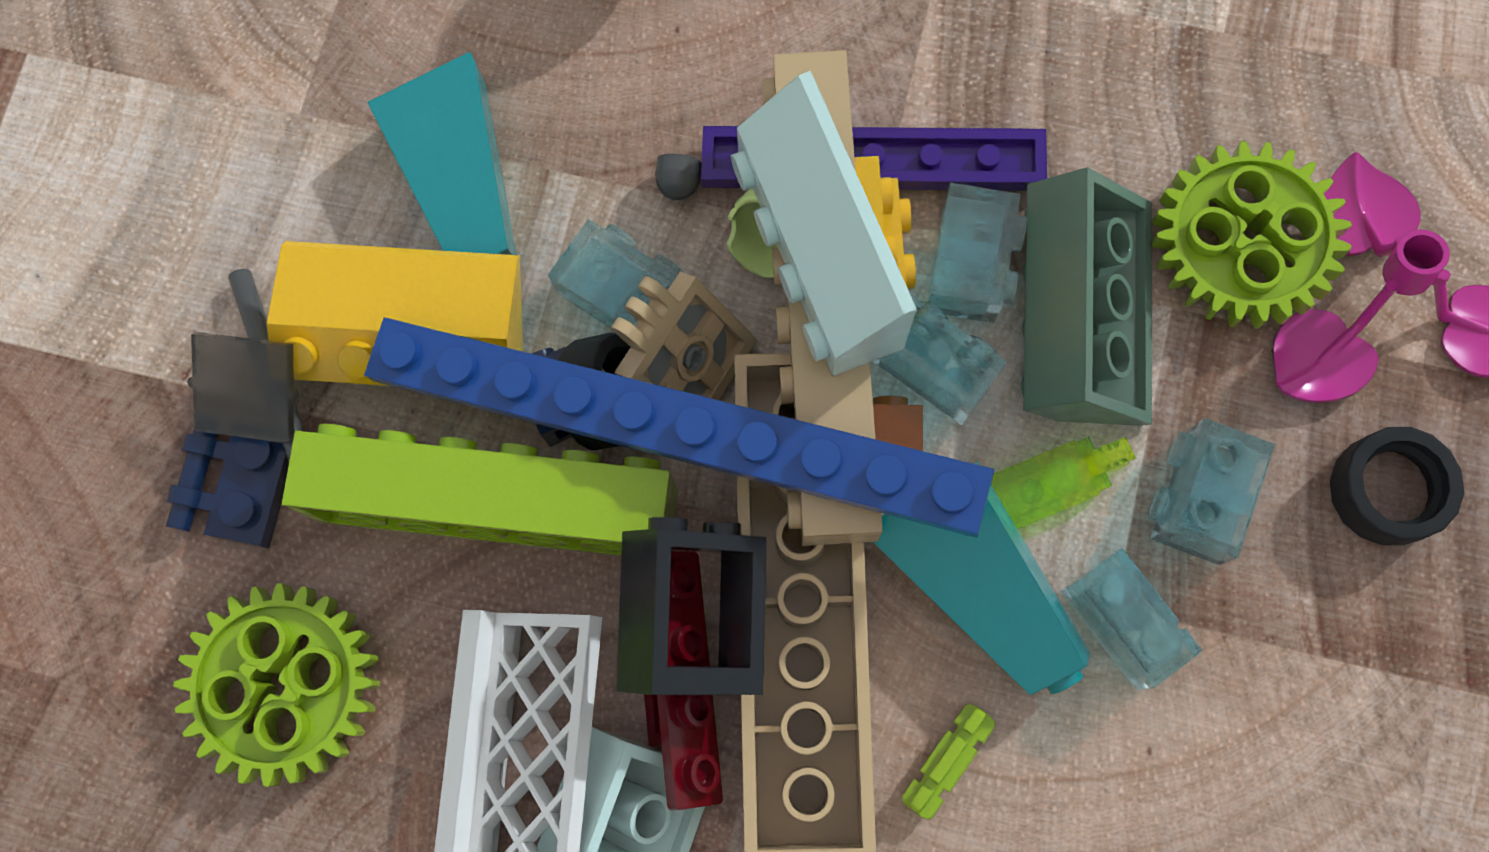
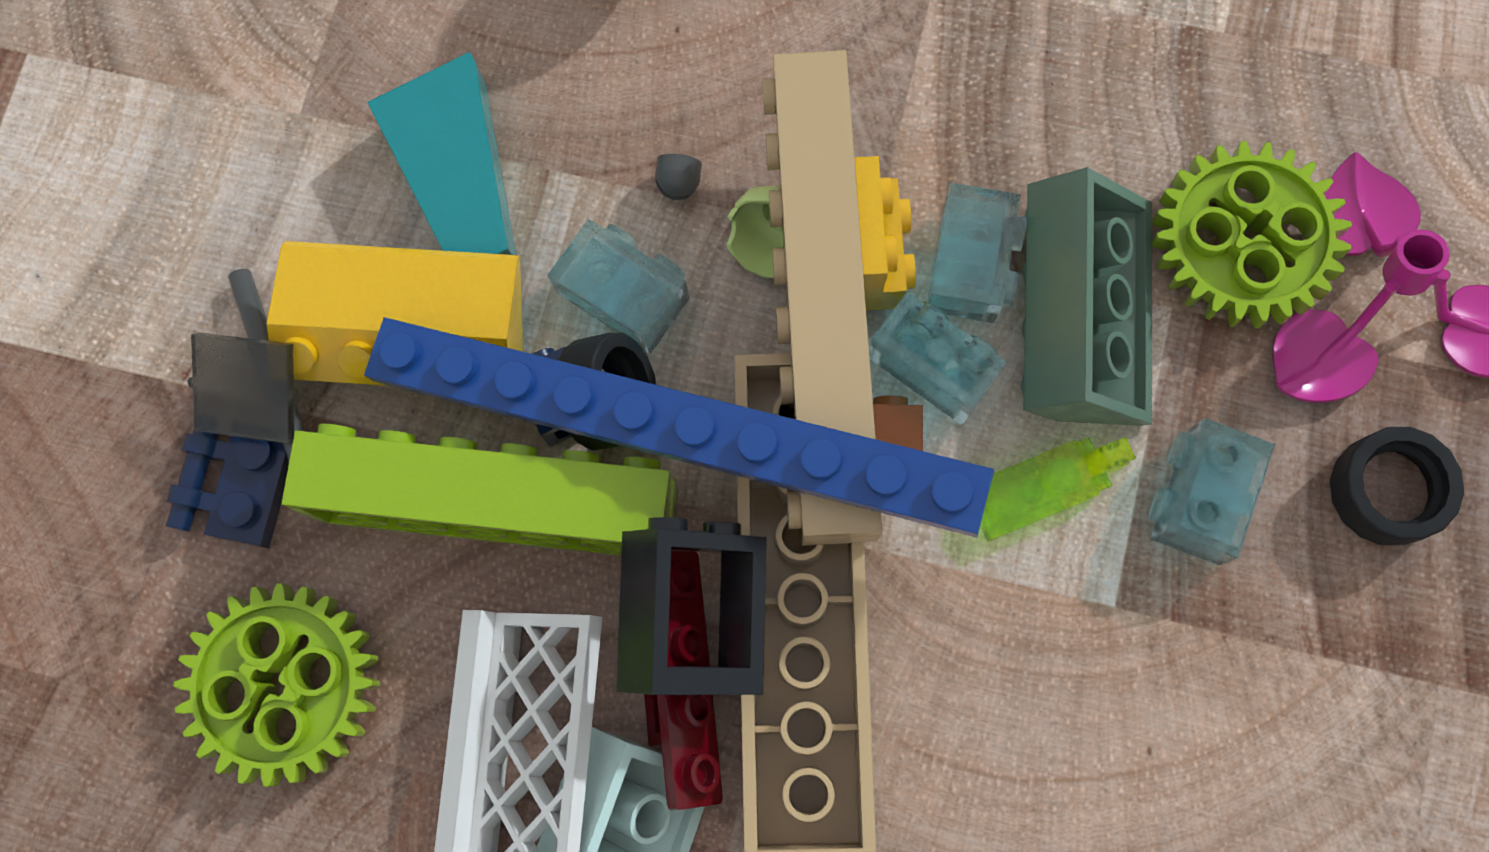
(681, 338): tan piece -> none
(822, 229): light aqua slope -> none
(917, 156): dark purple plate -> none
(948, 761): lime axle -> none
(993, 594): teal slope -> none
(1131, 620): clear light blue brick -> none

